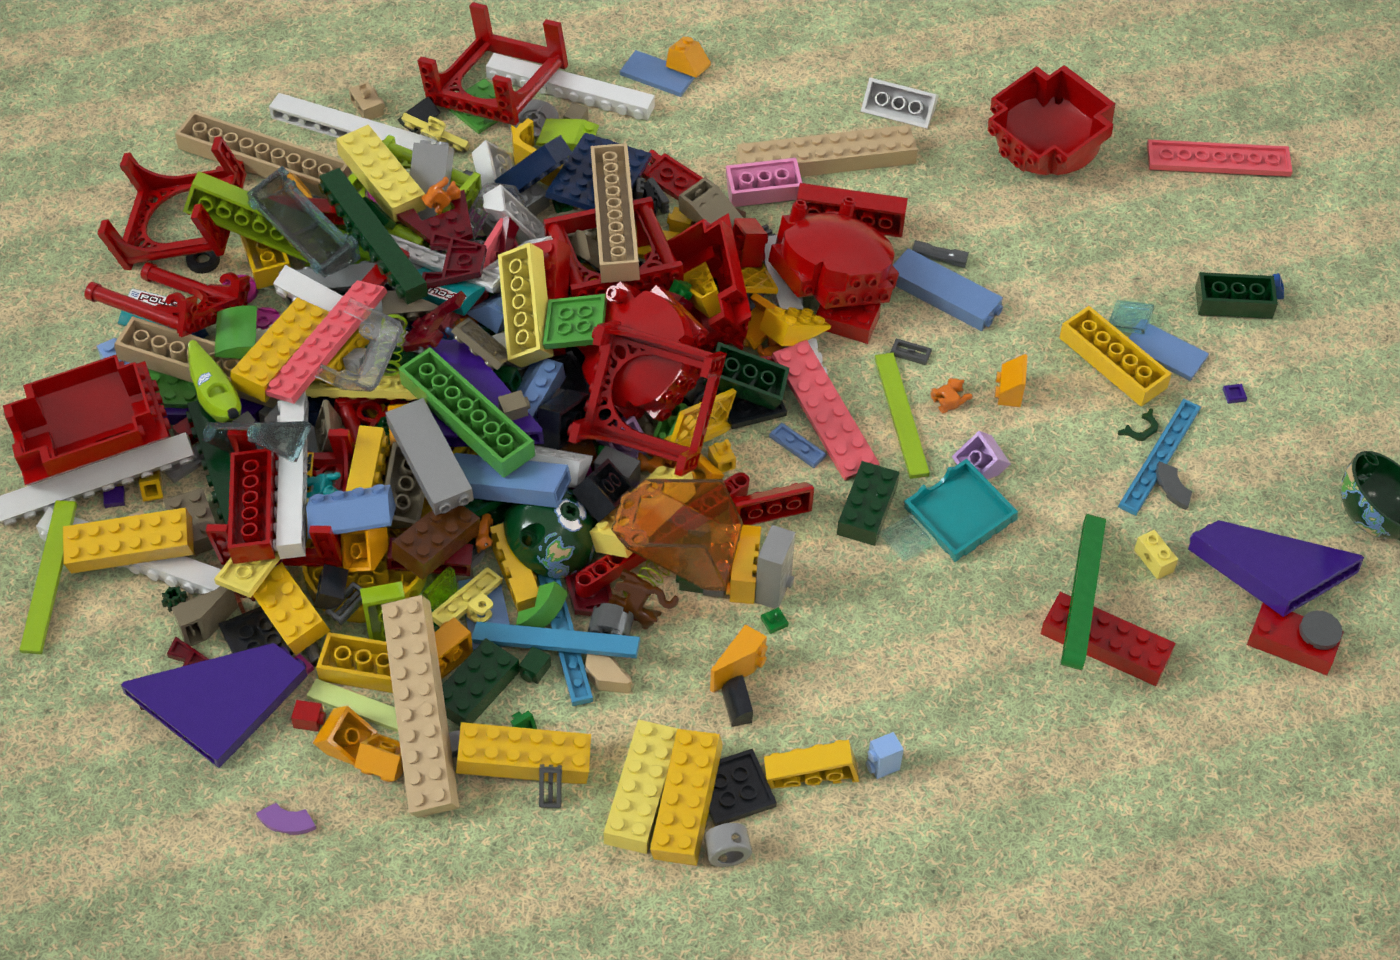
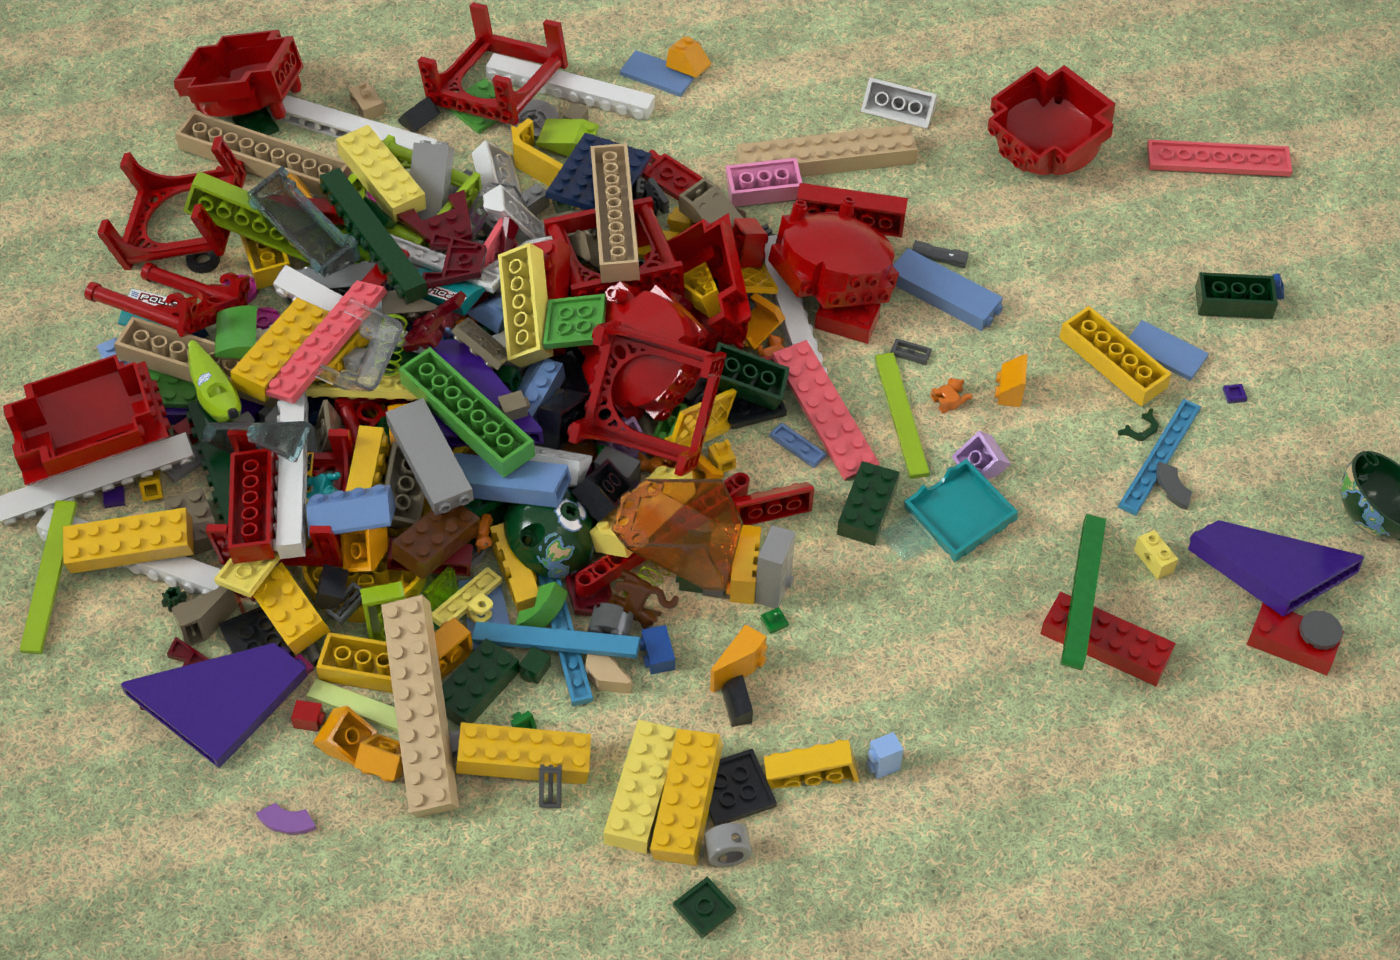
(242, 74): none -> red windscreen
(257, 121): none -> dark green plate
(435, 130): light yellow plate -> none
(438, 198): orange animal -> none
(537, 165): dark blue brick -> none
(658, 649): none -> blue brick
(681, 288): green tile -> none
(704, 907): none -> dark green plate
(792, 325): yellow slope -> none
(1131, 316): clear light blue tile -> none

